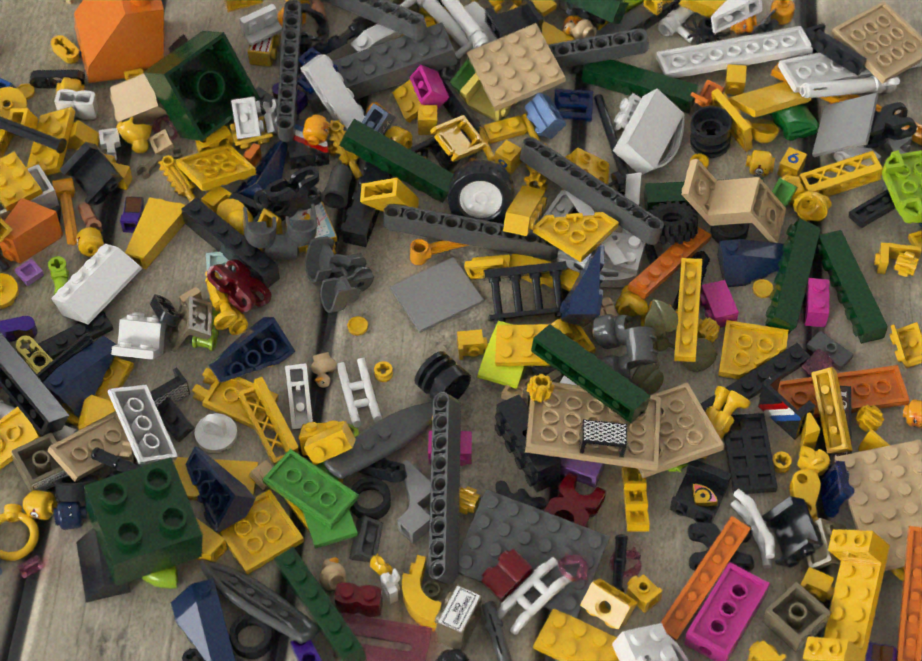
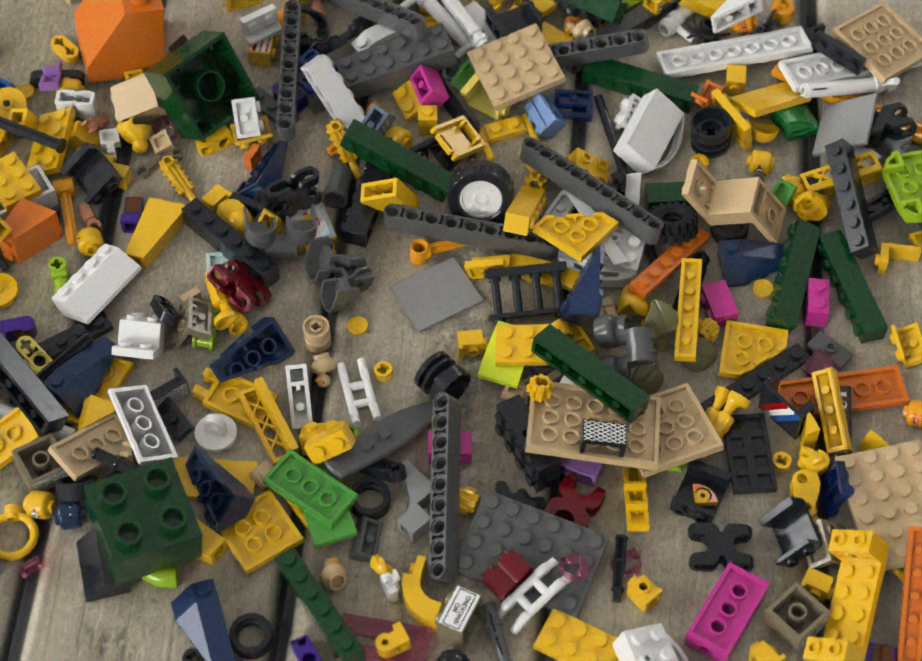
(29, 272): medium lavender plate -> none
(52, 77): none -> medium lavender slope
(96, 123): none -> nougat bar
(216, 167): yellow plate -> none
(260, 601): dark grey piece -> none
(270, 116): white plate -> none
(304, 154): black panel -> none
(316, 129): light orange head -> none
(317, 333): none -> tan wheel
(354, 599): dark red brick -> none
(392, 643): none -> yellow leg
(435, 587): olive plate -> none
(508, 156): yellow brick -> none
(621, 604): yellow brick -> none
(704, 577): orange plate -> none
(760, 531): white piece -> none
(792, 163): yellow brick -> none
(851, 199): none -> black brick
(869, 418): yellow gear -> none
(906, 264): yellow gear -> none

